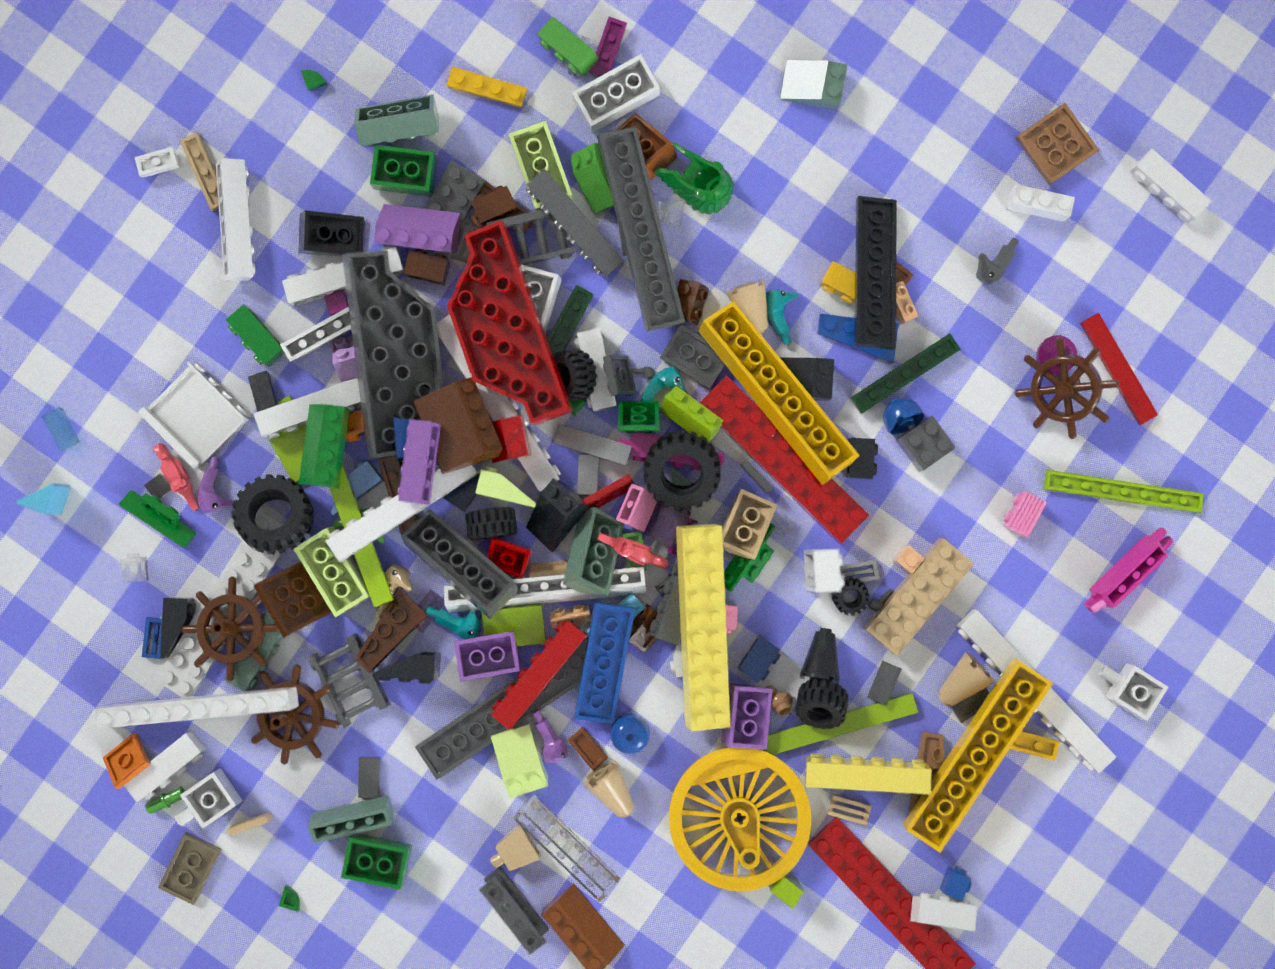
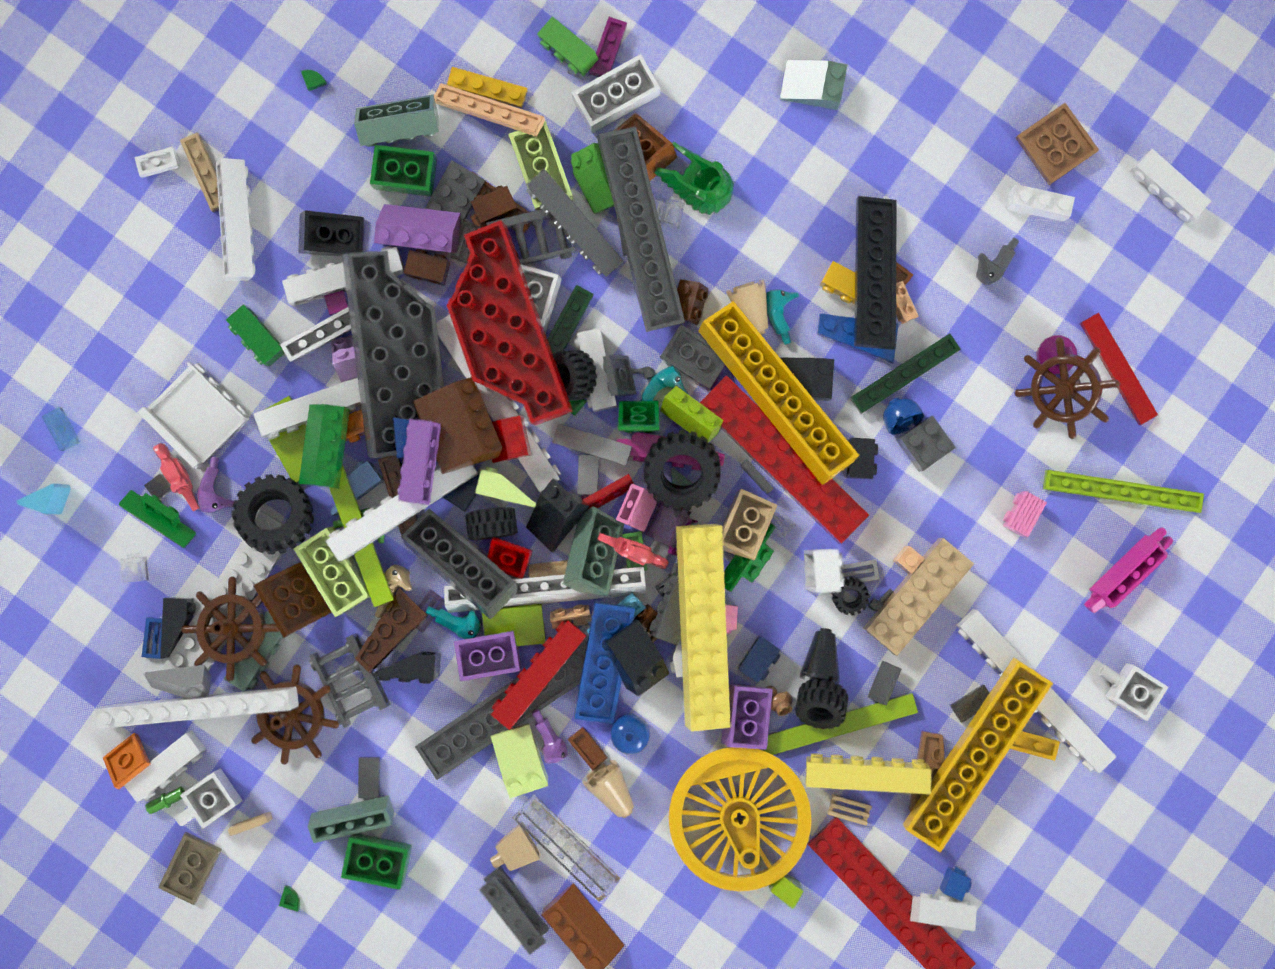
(184, 682): none -> light grey slope
(262, 390): black tile -> none
(489, 109): none -> light nougat tile
(636, 658): none -> black slope
(964, 681): tan cone -> none

